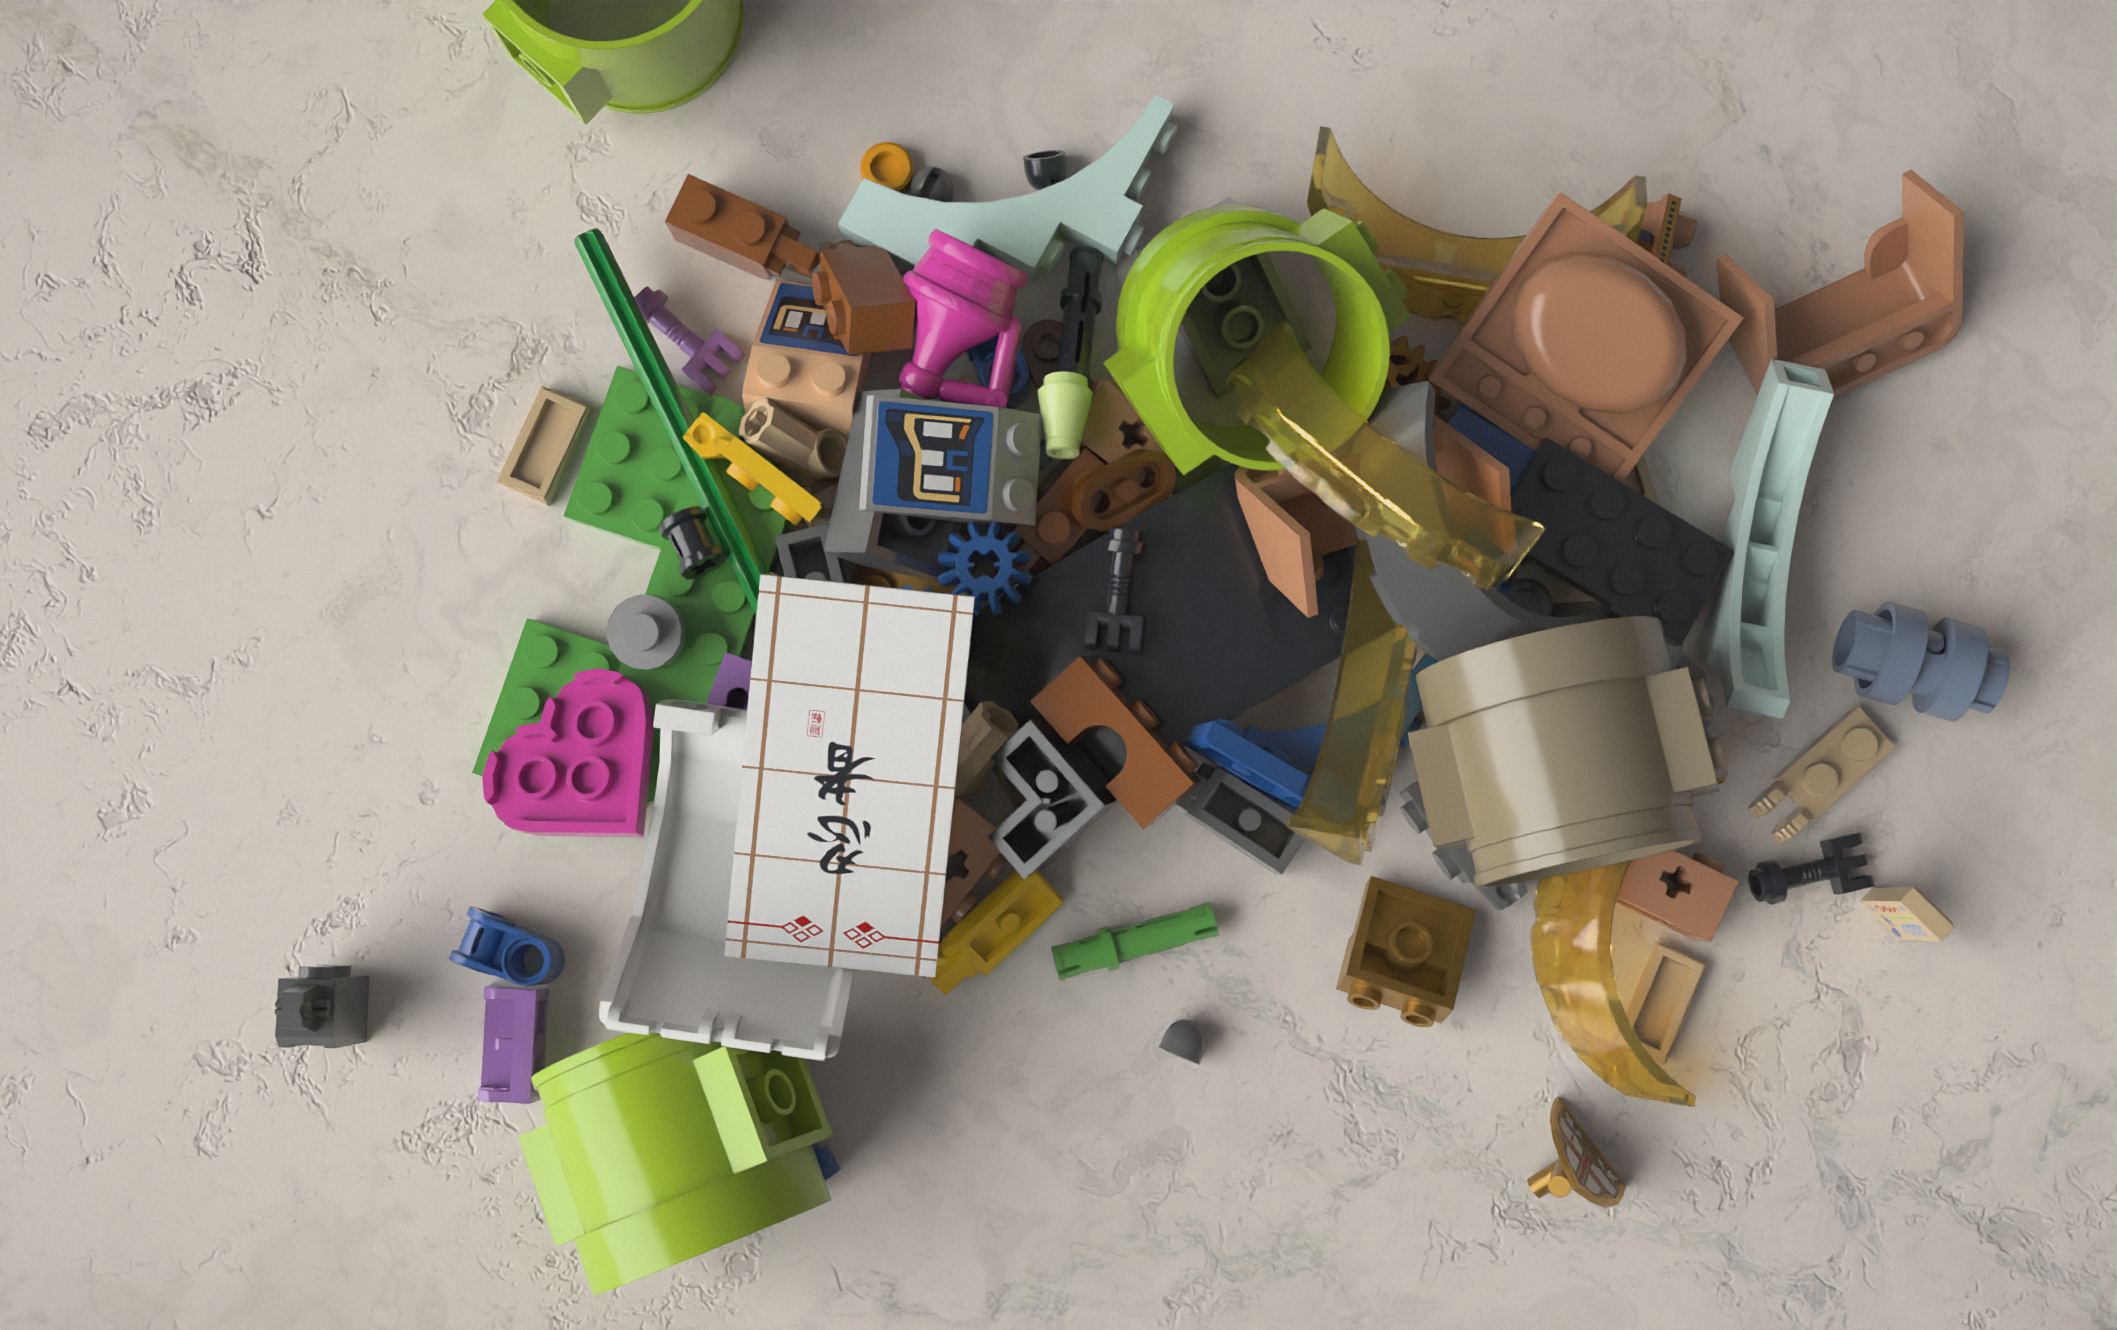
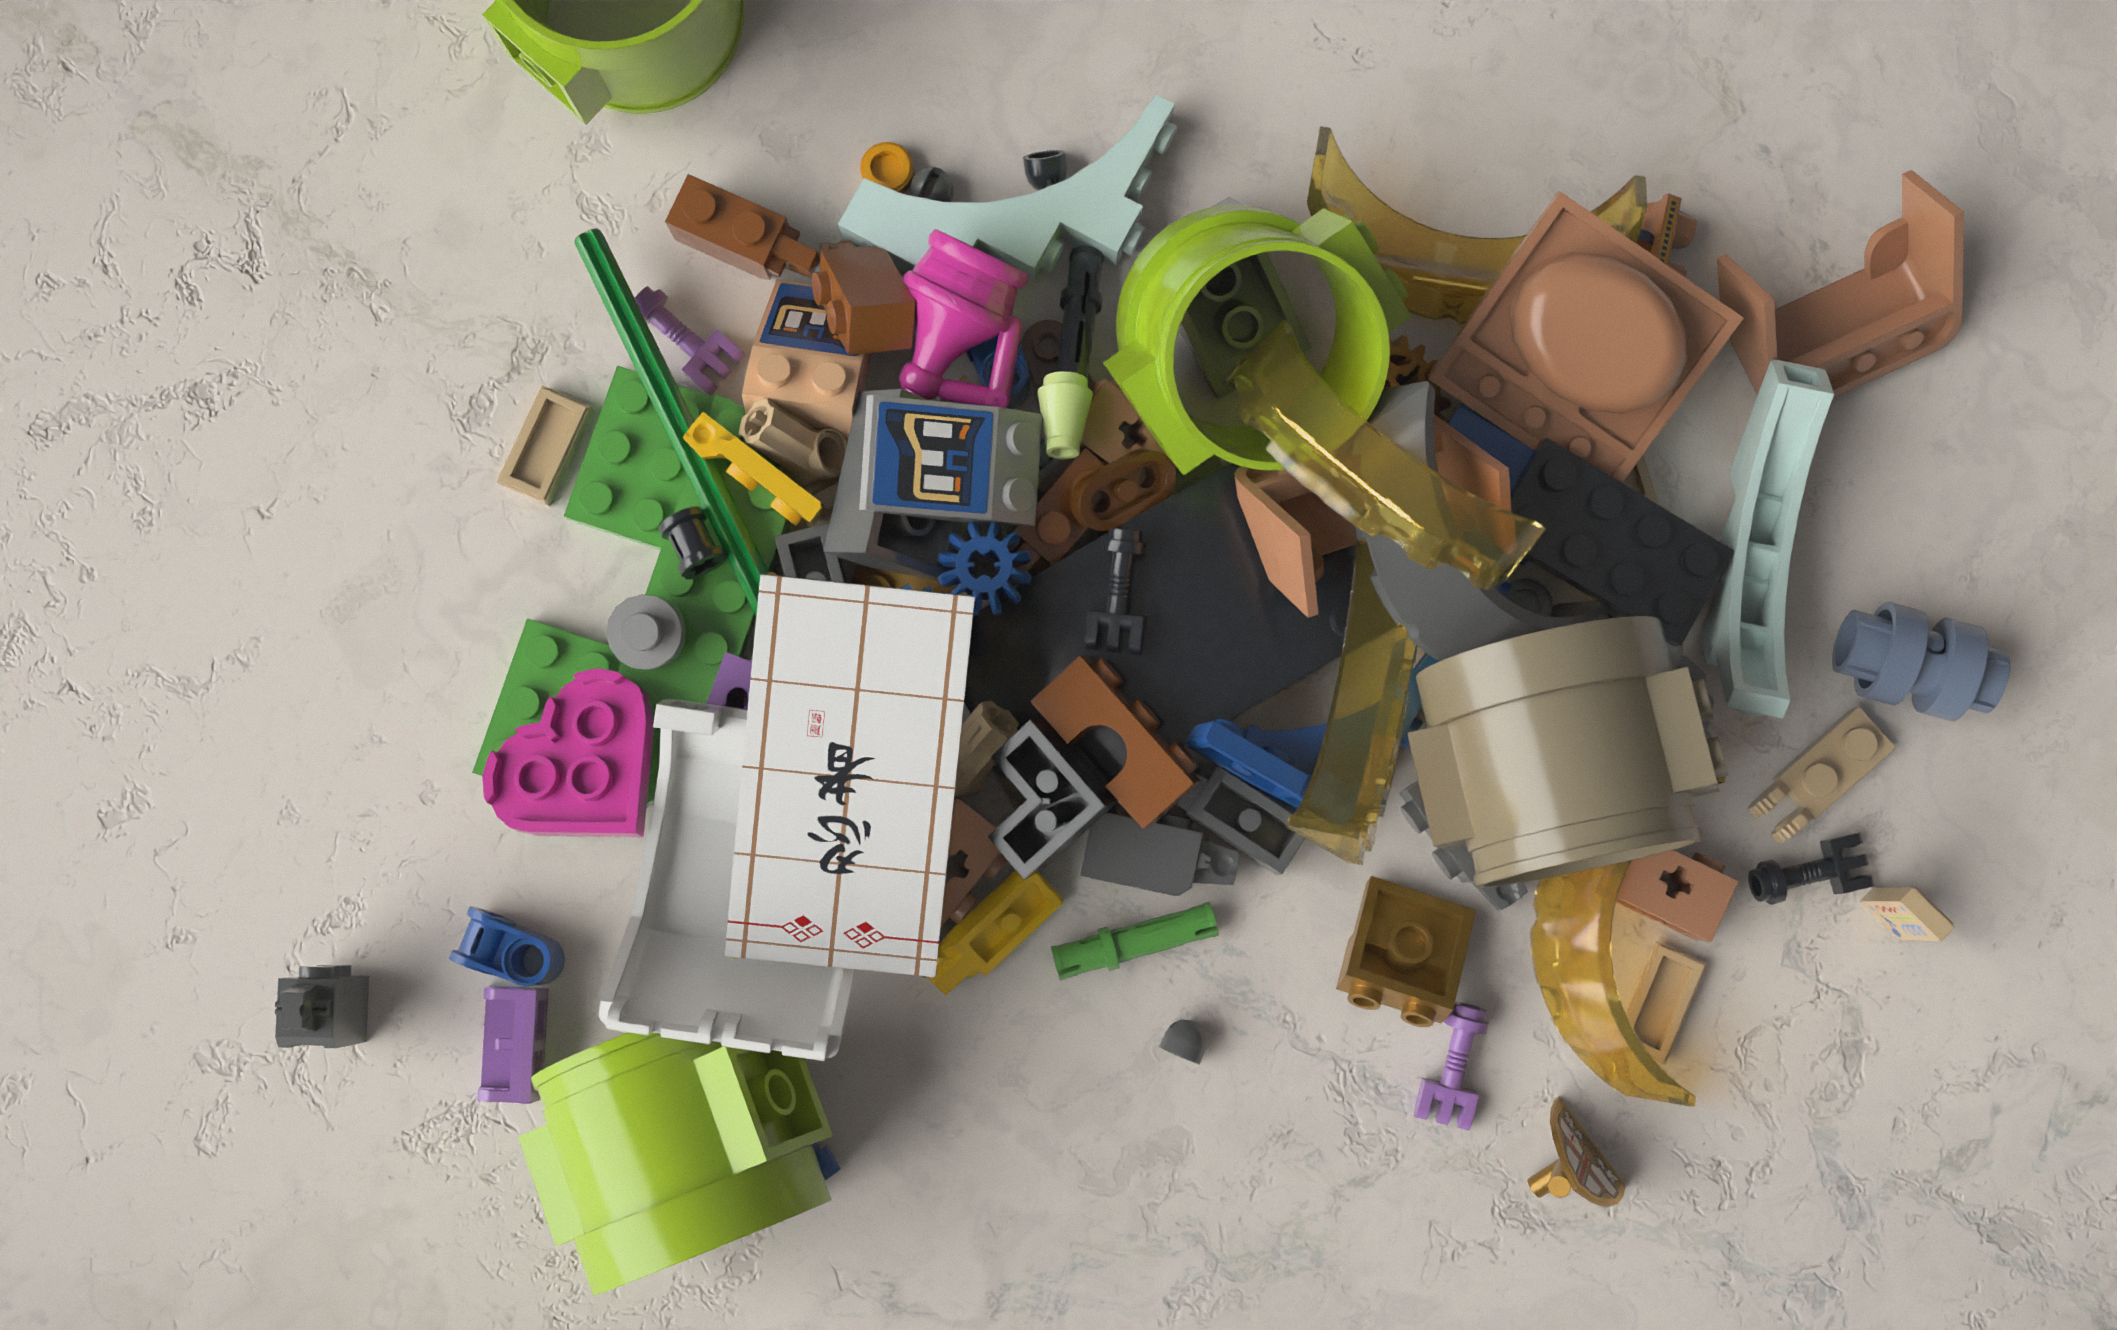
(1156, 858): none -> dark grey hinge
(1449, 1092): none -> medium lavender hinge

